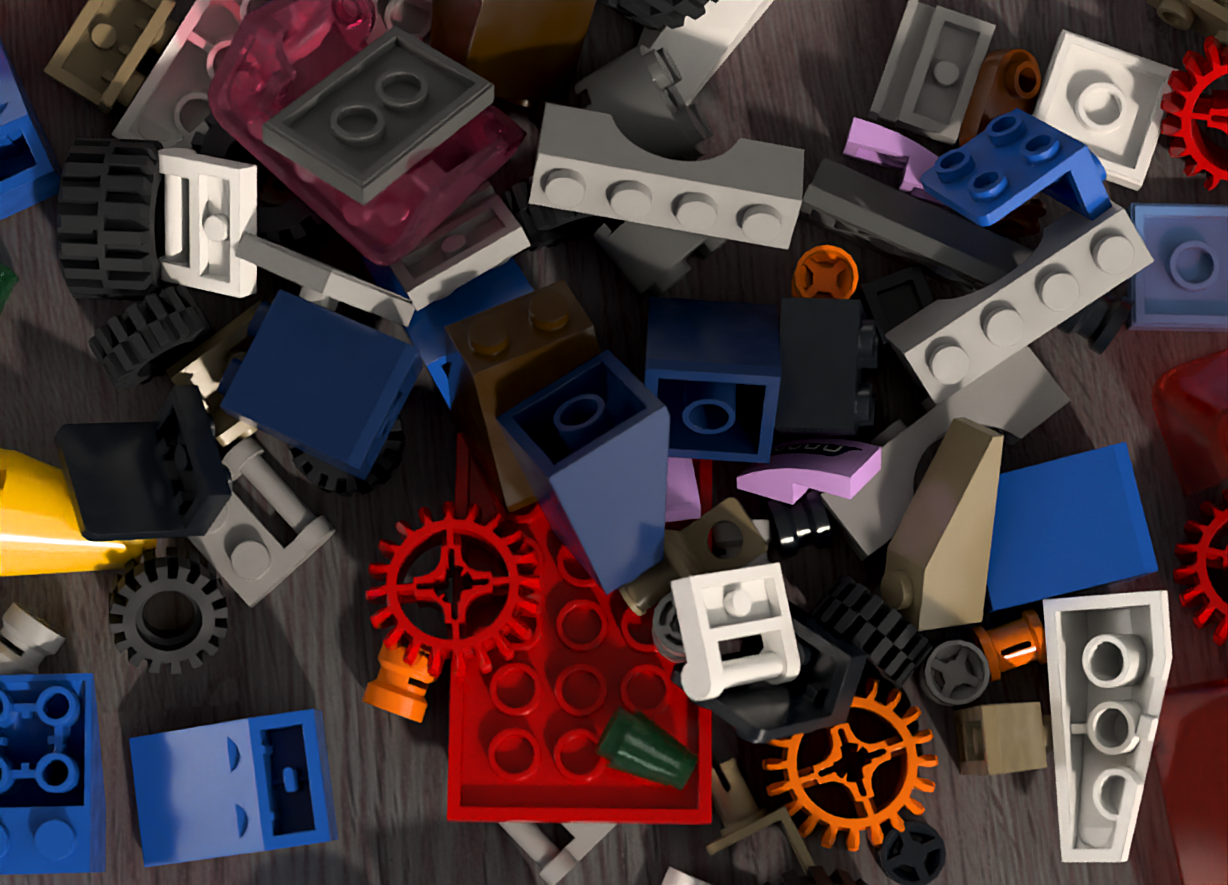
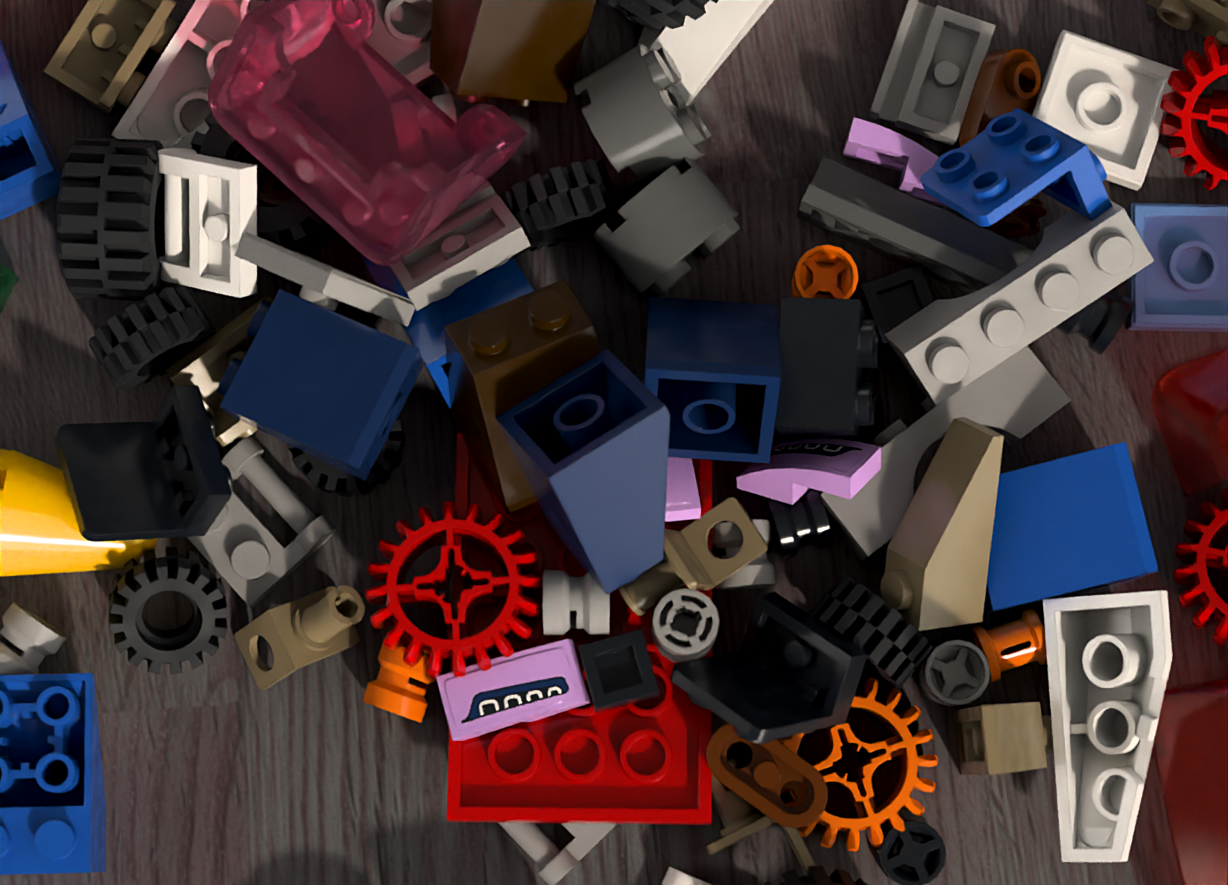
(233, 788): blue slope -> none
(302, 632): none -> dark tan bracket
(378, 114): dark grey tile -> none
(514, 690): none -> lavender slope
(574, 604): none -> light grey wheel
(595, 170): light grey arch -> none
(618, 671): none -> black plate
(644, 749): clear green cone -> none
(732, 607): white plate -> none
(766, 775): none -> reddish brown plate

